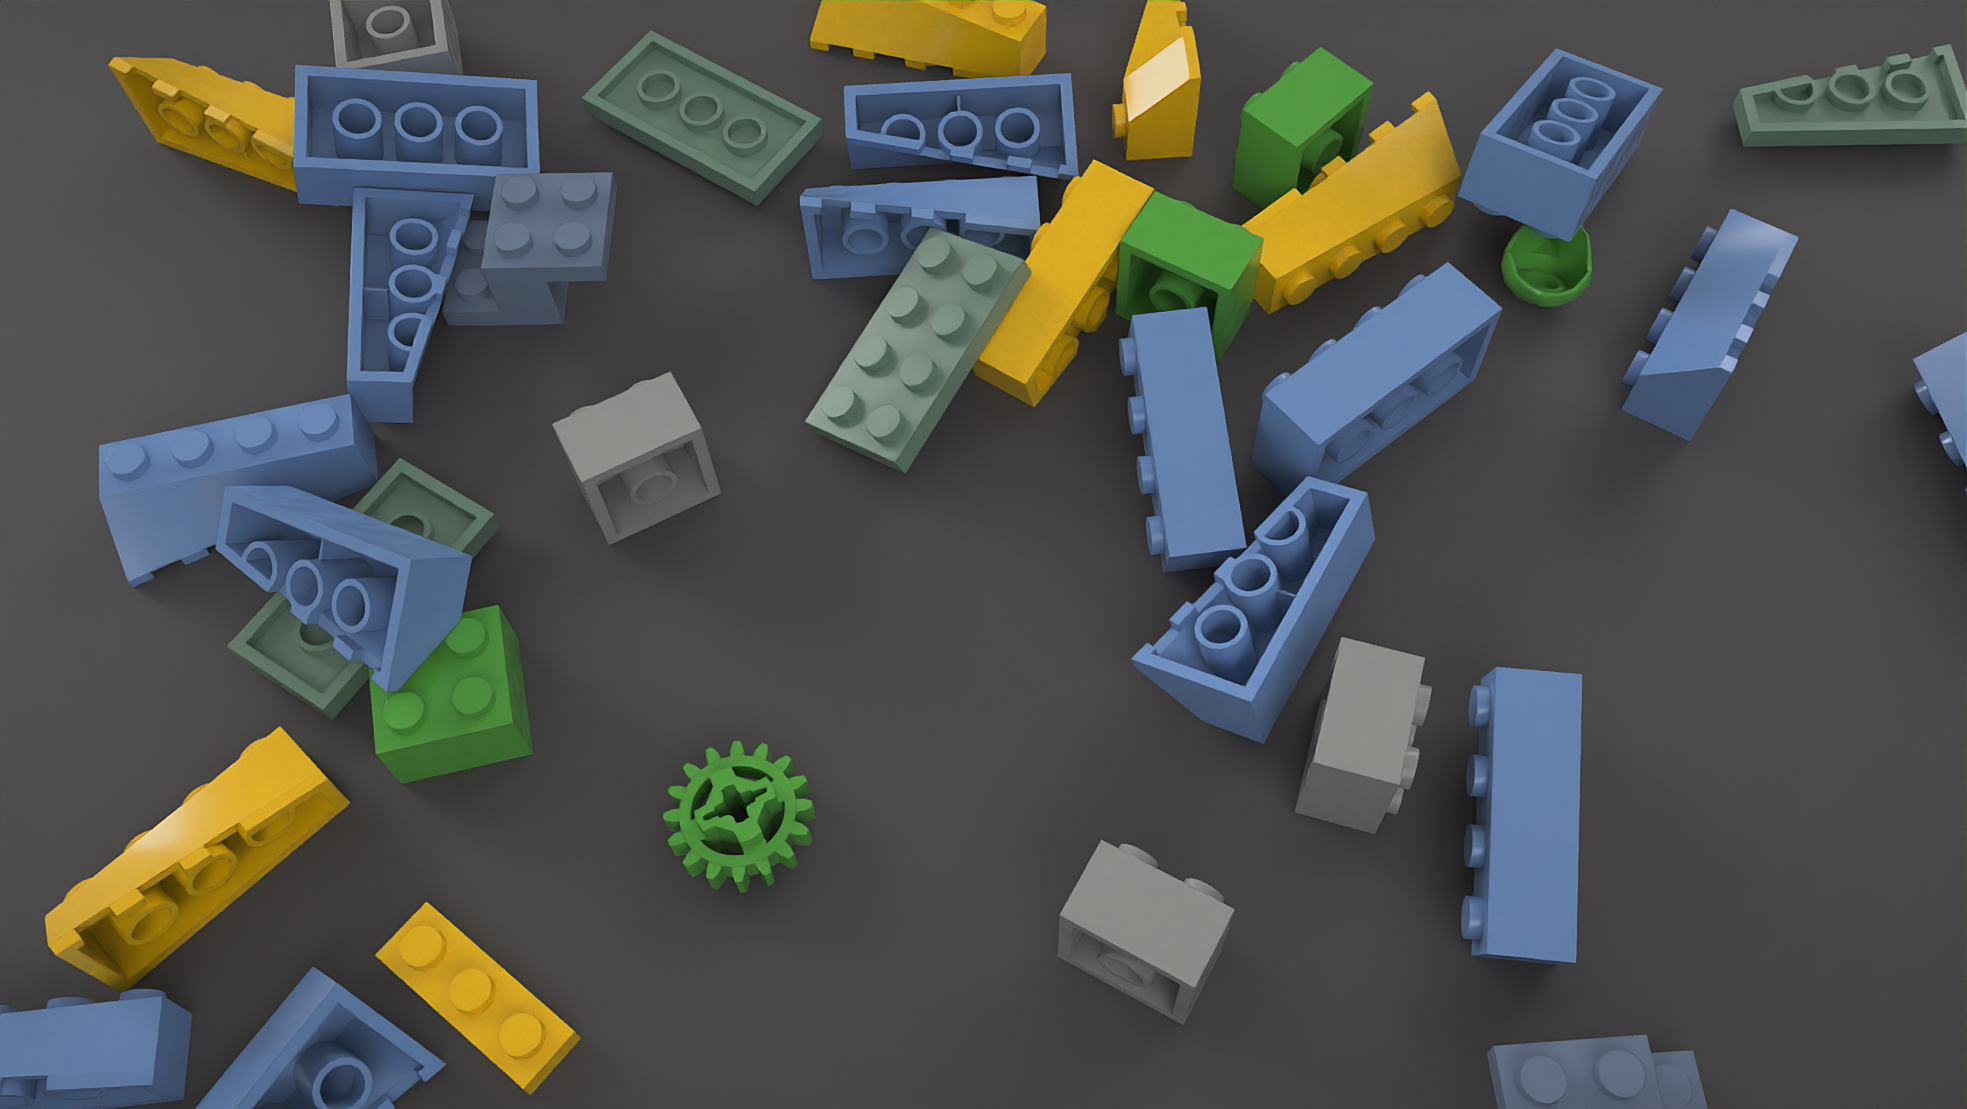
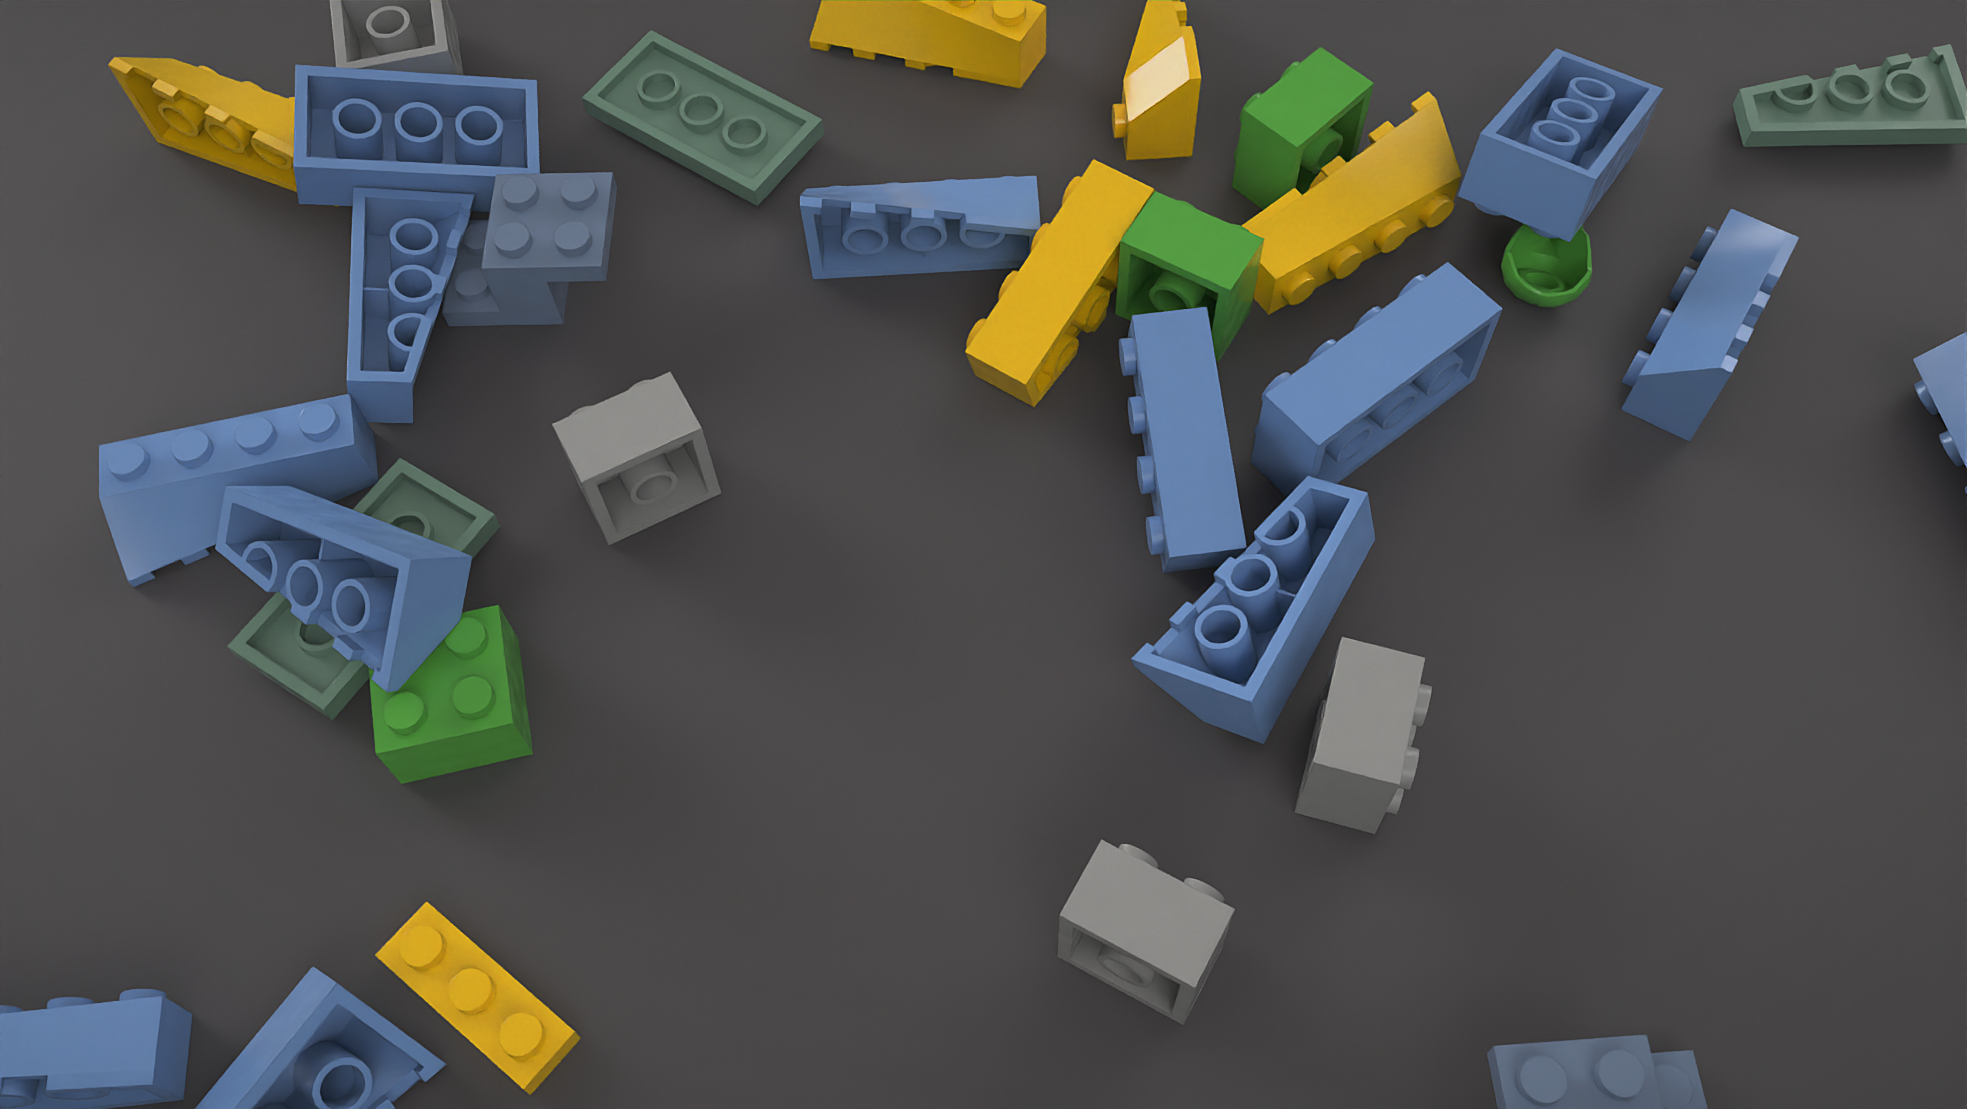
(193, 863): yellow wedge -> none
(712, 828): bright green gear -> none
(918, 348): sand green plate -> none
(986, 122): medium blue wedge -> none
(1524, 816): medium blue wedge -> none

